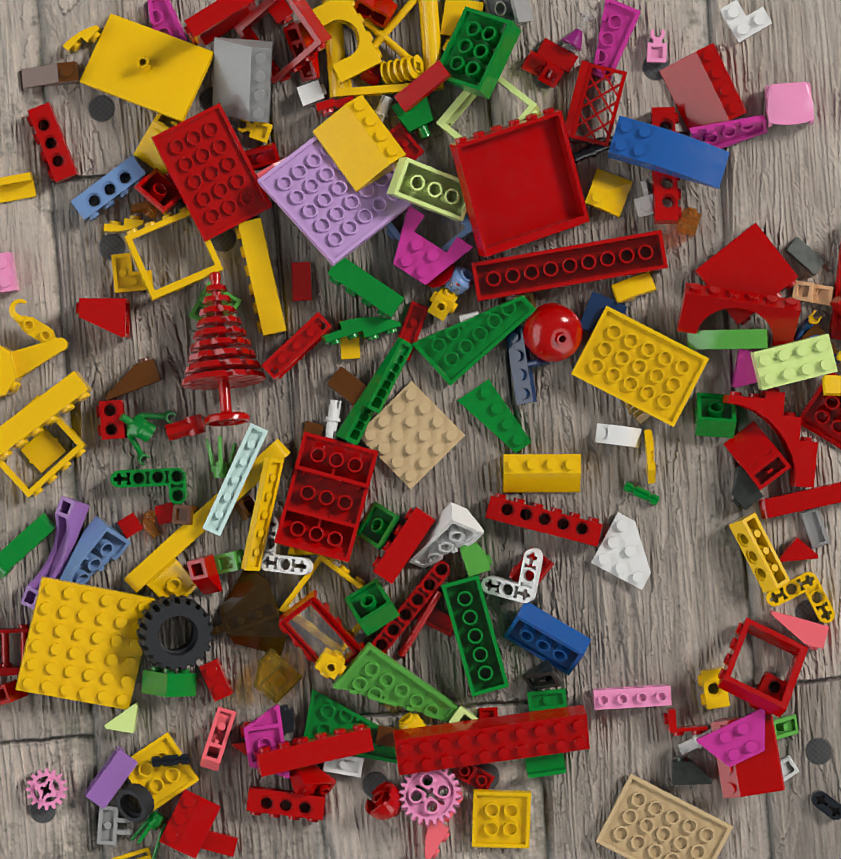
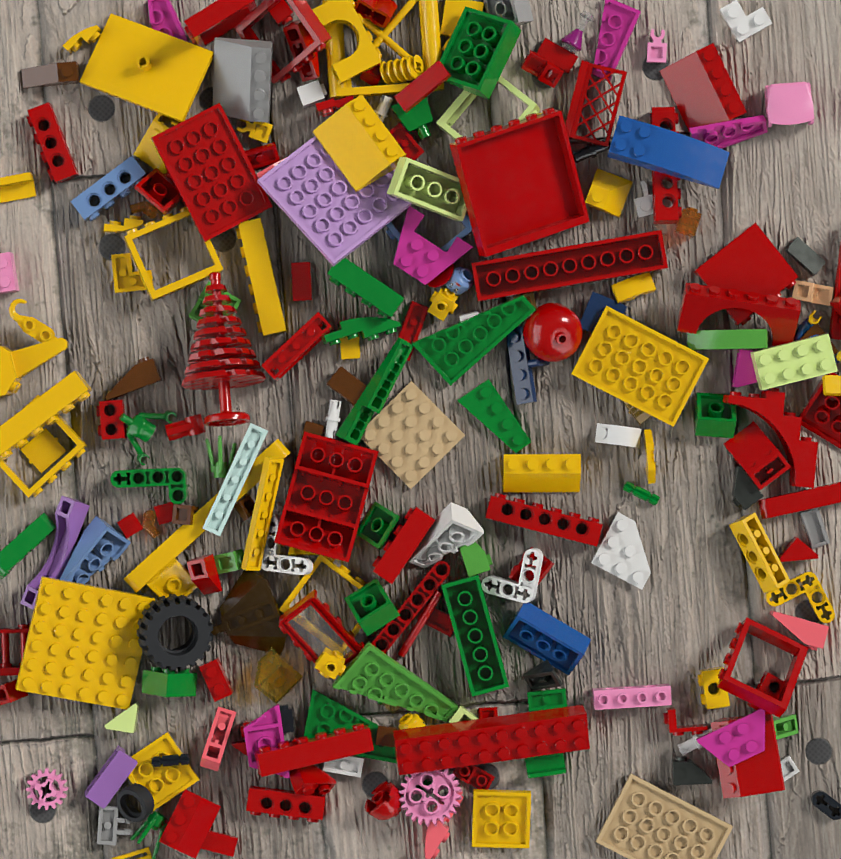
(107, 313): red slope -> none

